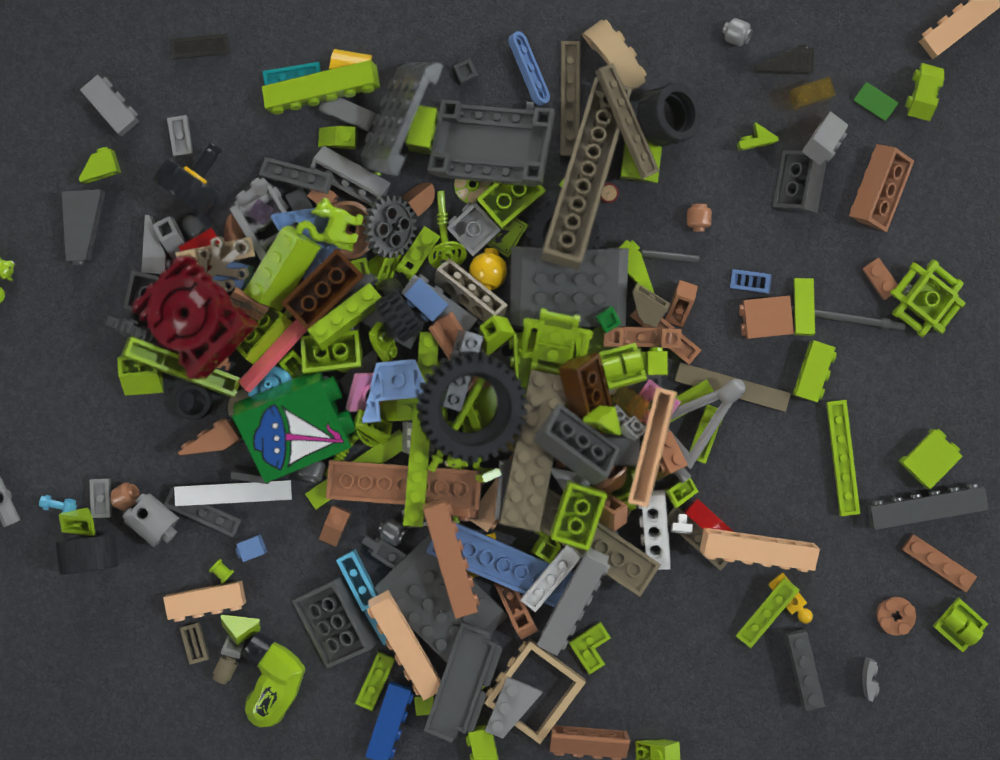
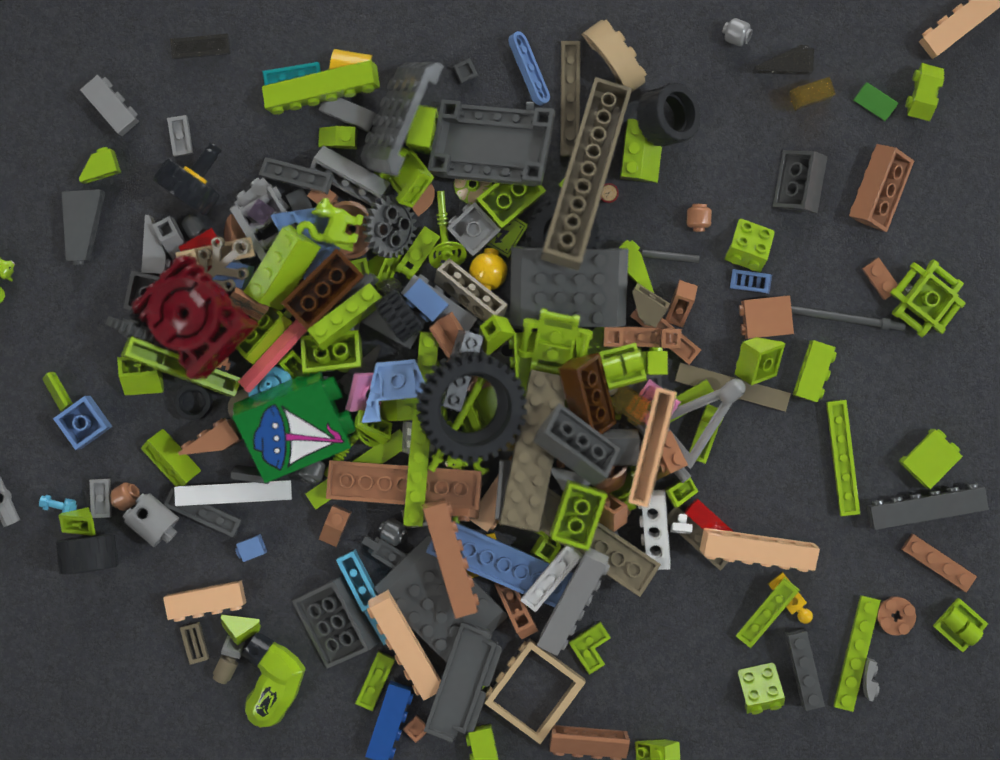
(57, 391): none -> lime slope
(82, 422): none -> medium blue brick
(164, 454): none -> lime panel
(221, 571): lime bush -> none
(382, 344): lime slope -> none
(411, 179): none -> lime panel
(415, 729): none -> nougat tile
(423, 707): lime tile -> none
(487, 475): tile -> none
(511, 706): light grey wing -> none
(604, 419): lime slope -> none
(608, 319): green tile -> none
(627, 120): dark tan tile -> none
(630, 427): light grey slope -> none
(750, 245): none -> lime bracket
(759, 360): none -> lime slope
(761, 688): none -> lime bracket
(762, 138): lime slope -> none
(804, 306): lime tile -> none
(826, 139): light grey brick -> none
(856, 653): none -> lime plate

